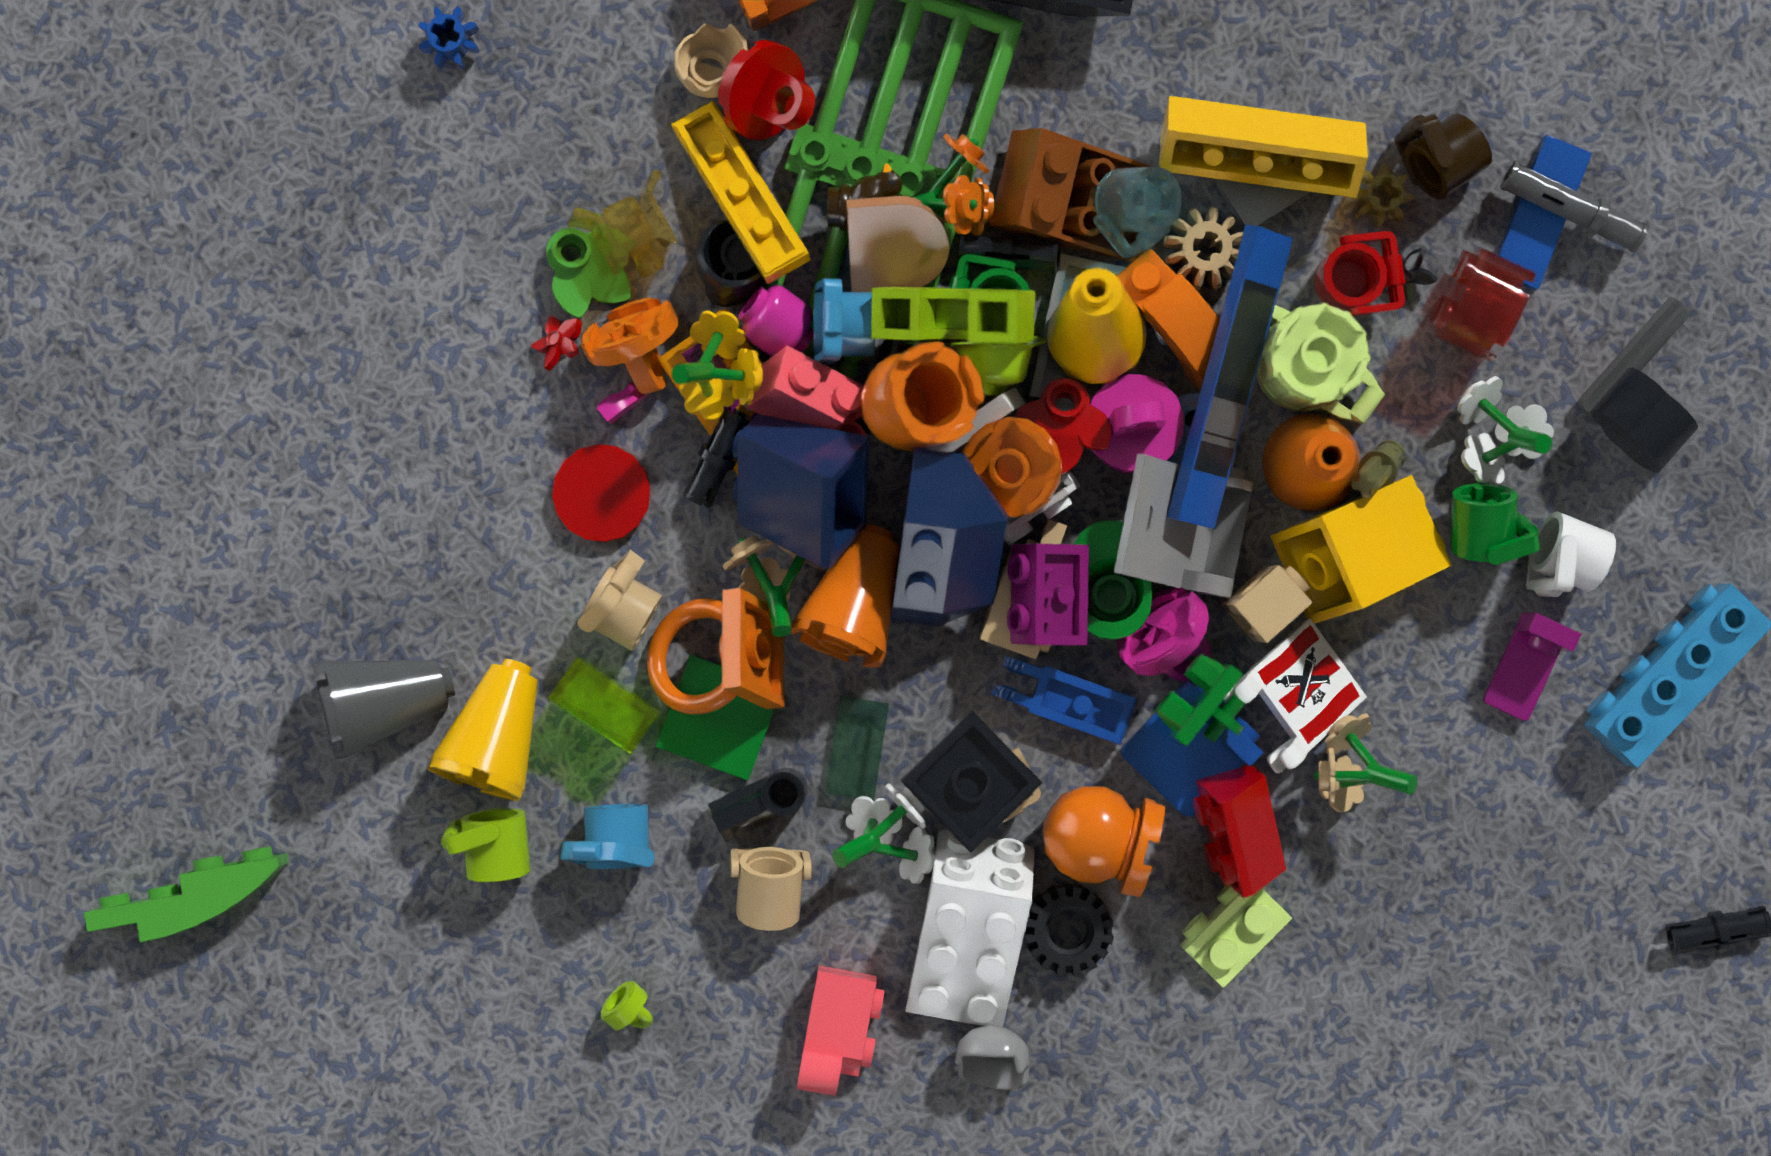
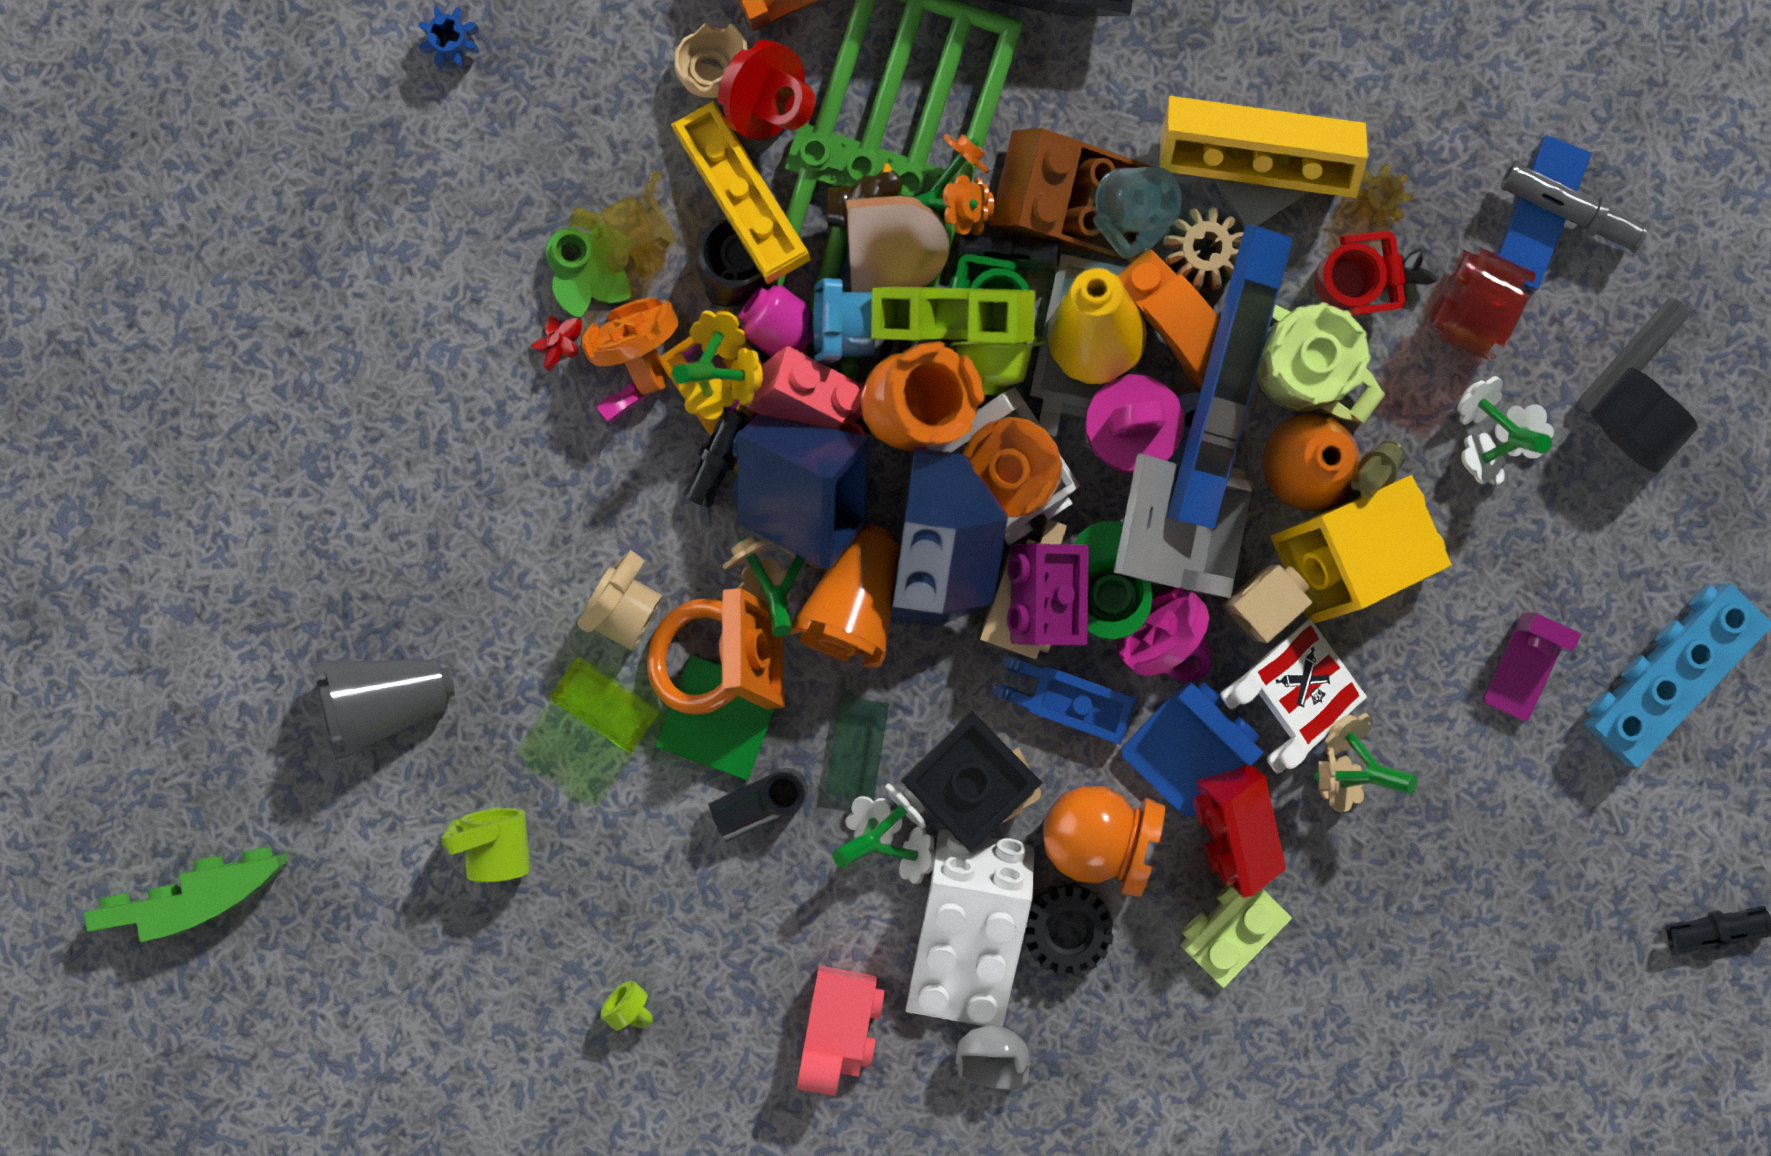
(492, 734): yellow cone -> none
(601, 493): red tile -> none
(613, 838): dark azure piece -> none
(769, 885): tan piece -> none
(1069, 429): red plate -> none
(1216, 684): green hips -> none
(1445, 153): dark brown piece -> none
(1487, 525): green piece -> none
(1570, 555): white piece -> none

